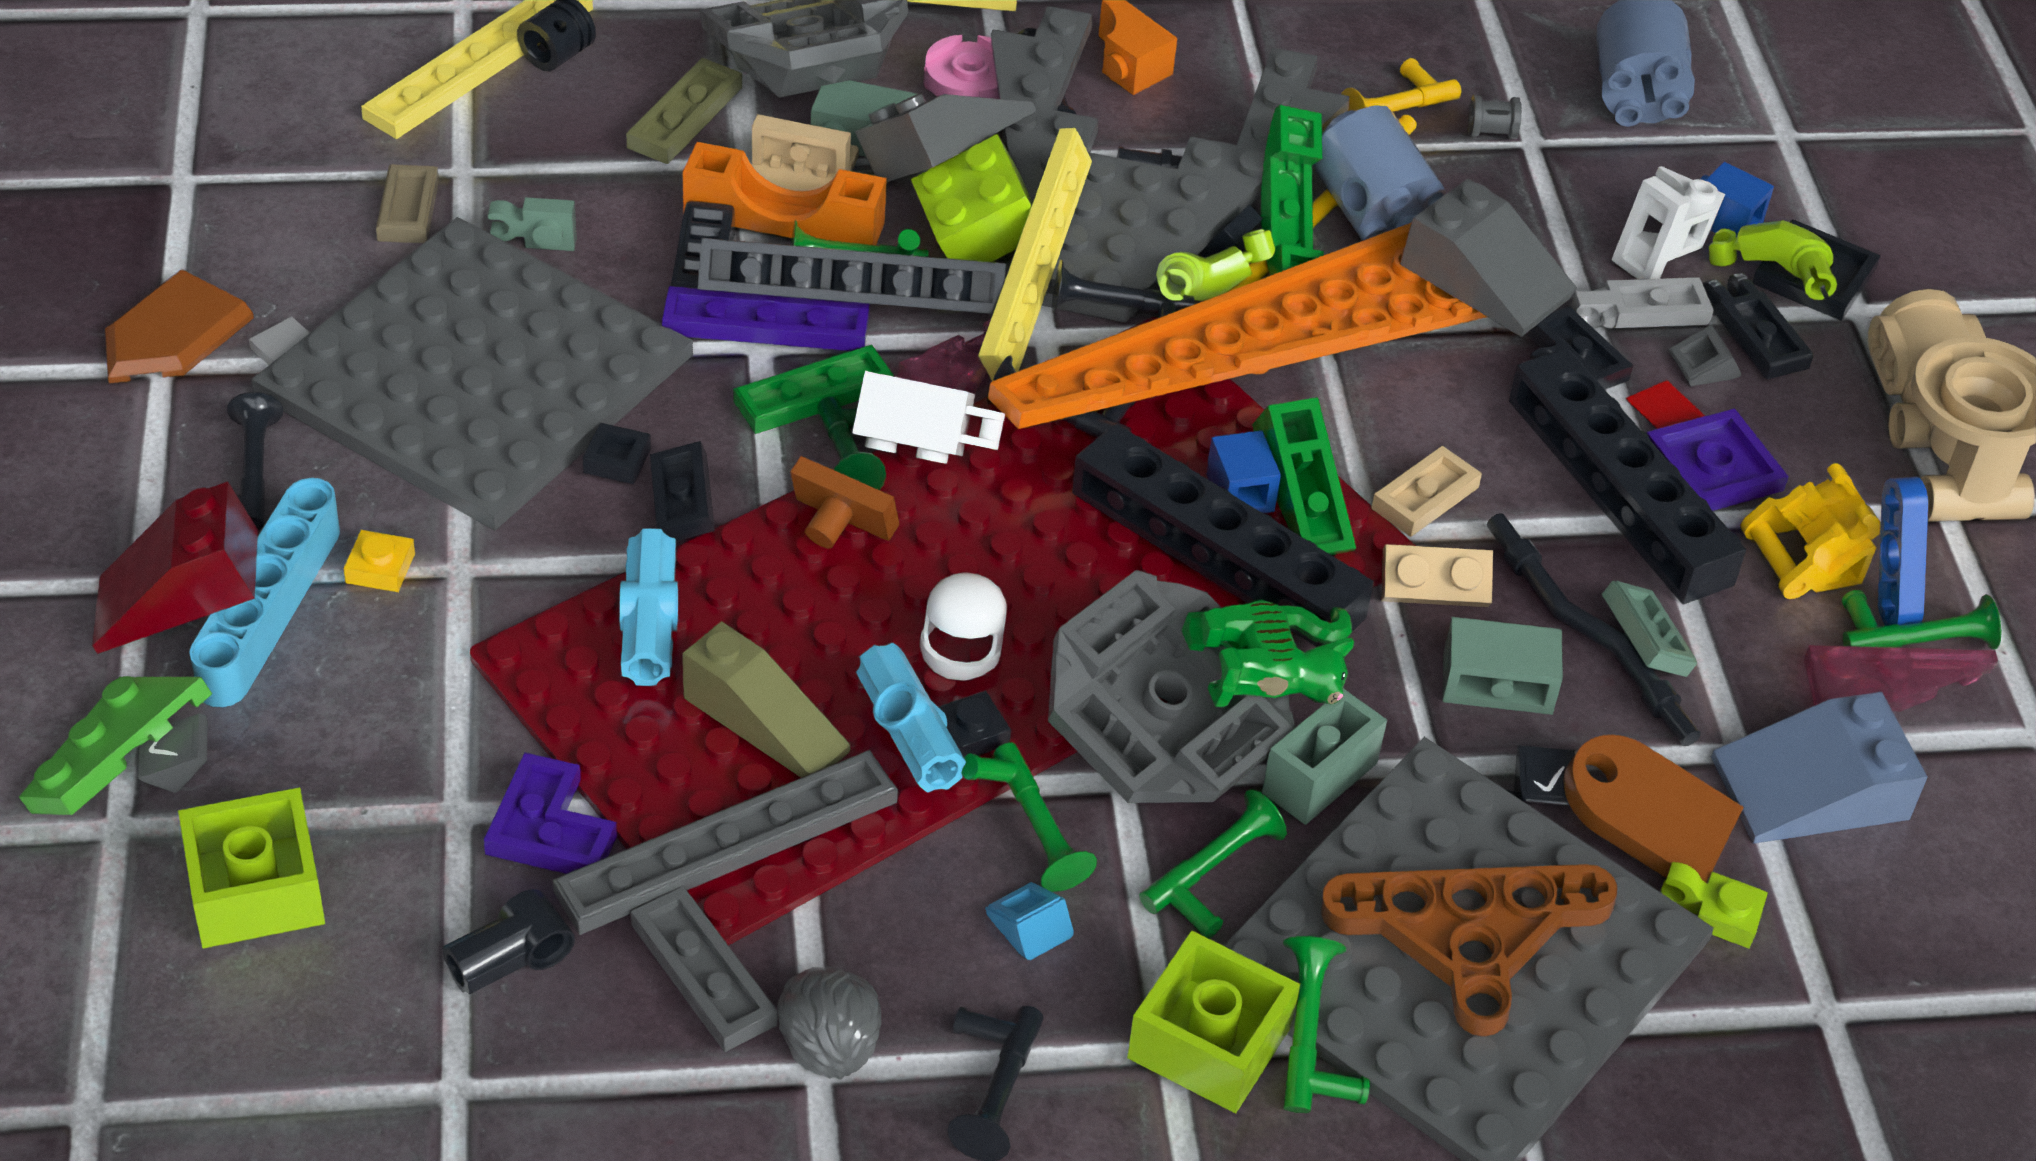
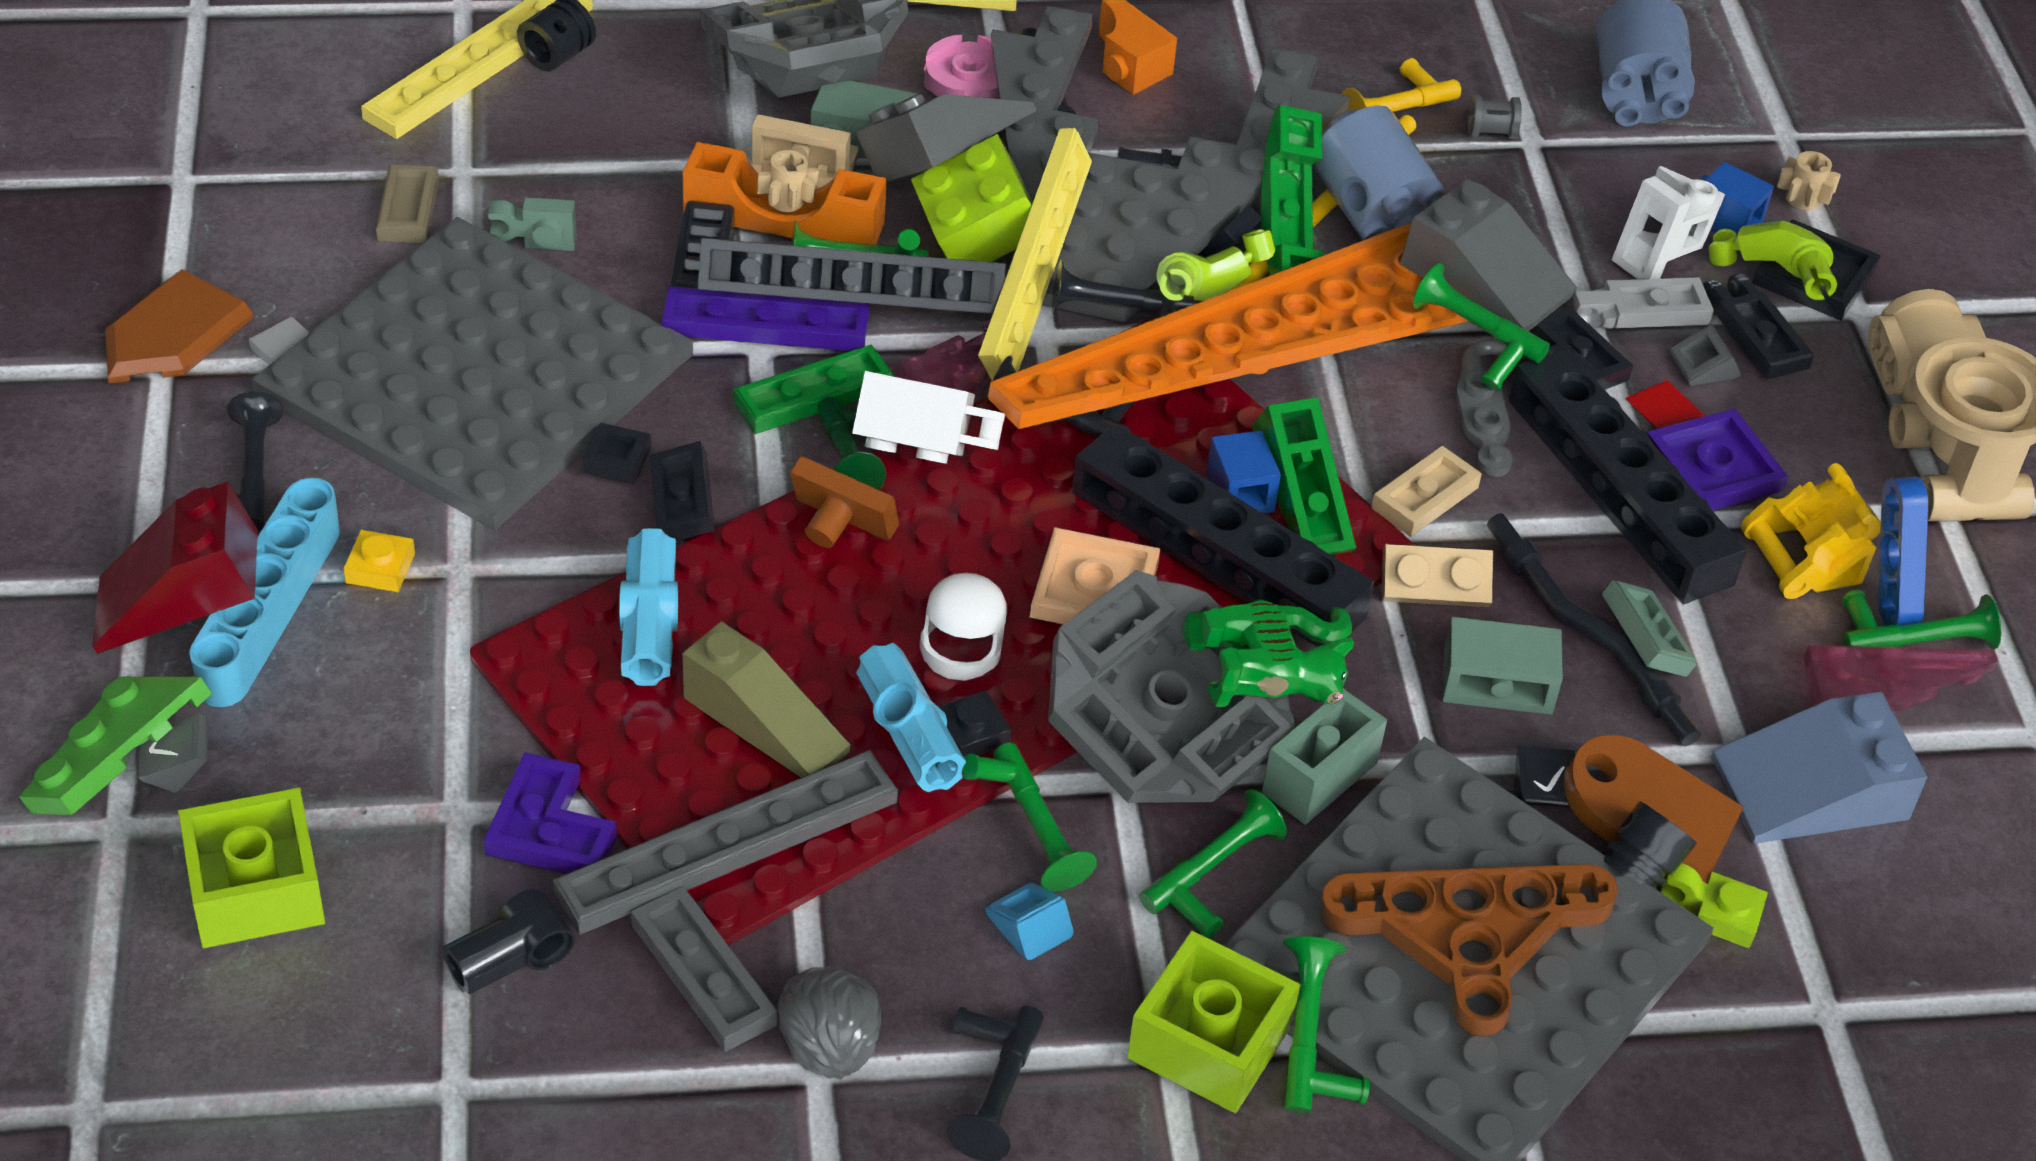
(684, 110): olive plate -> none
(787, 180): none -> tan gear
(1082, 570): none -> light nougat plate
(1484, 410): none -> dark grey piece
(1519, 342): none -> green piece
(1648, 847): none -> black piece
(1808, 180): none -> tan gear

